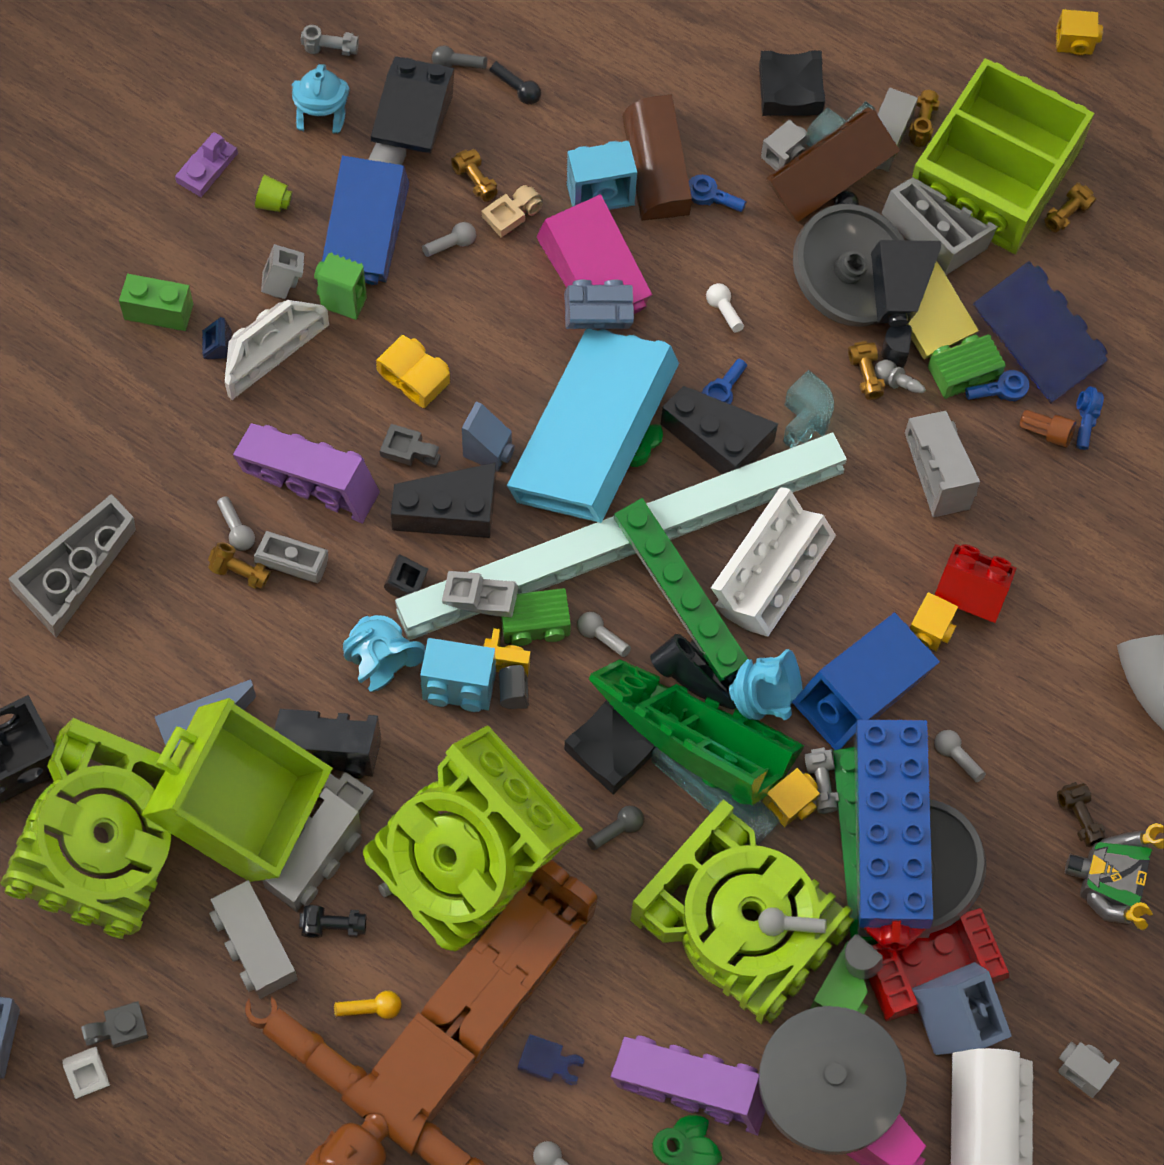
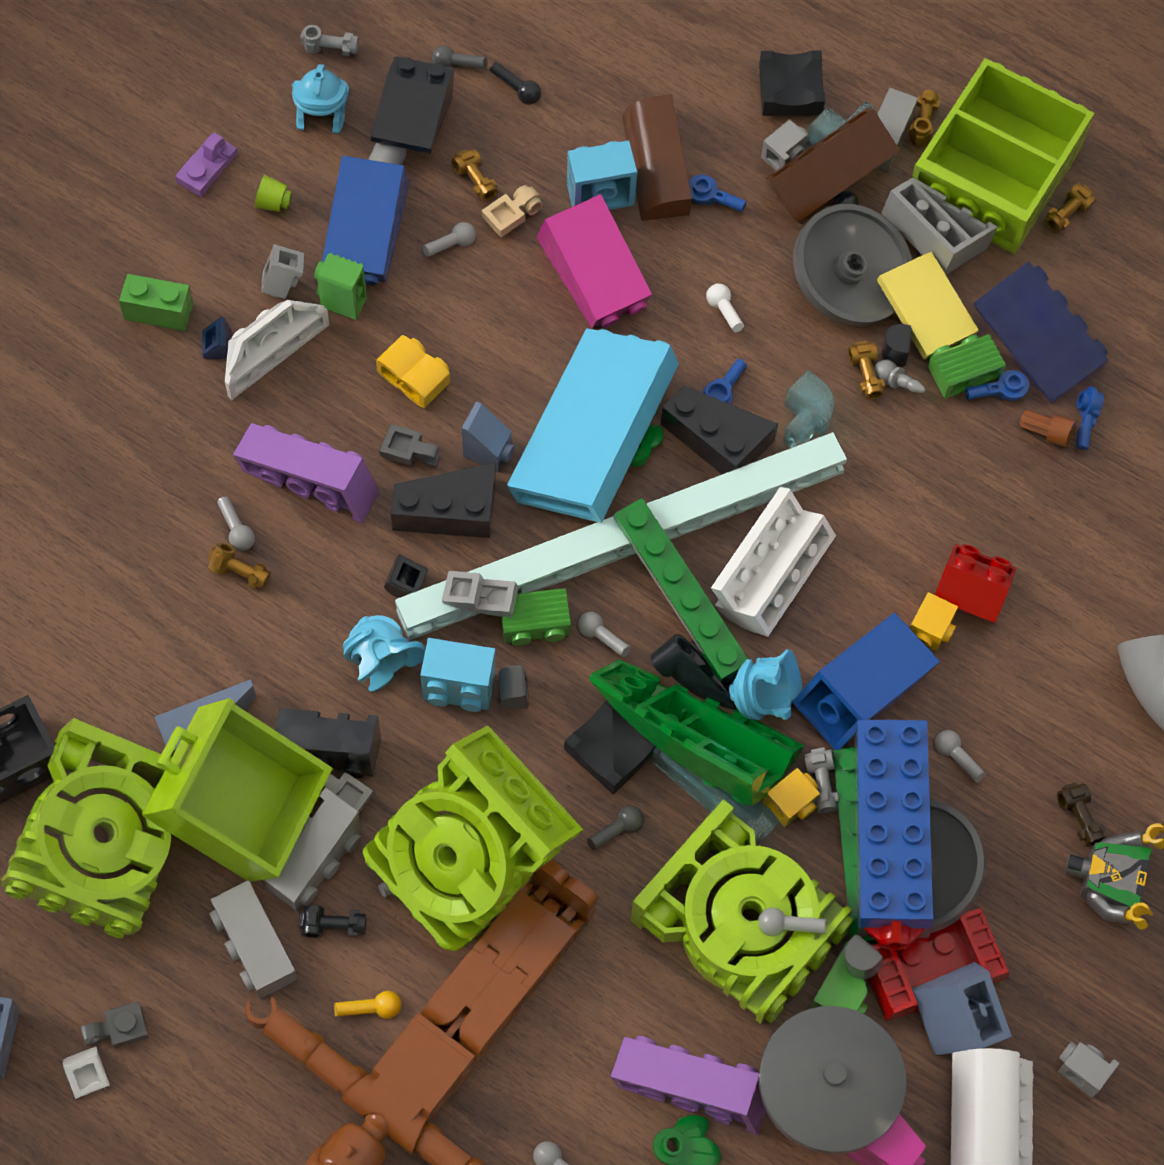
(71, 565): light grey wedge -> none
(292, 557): light grey brick -> none
(507, 656): yellow bracket -> none
(544, 1058): clear blue plate -> none
(599, 305): sand blue brick -> none
(901, 277): black slope -> none
(941, 463): light grey wedge -> none
(1078, 32): yellow brick -> none

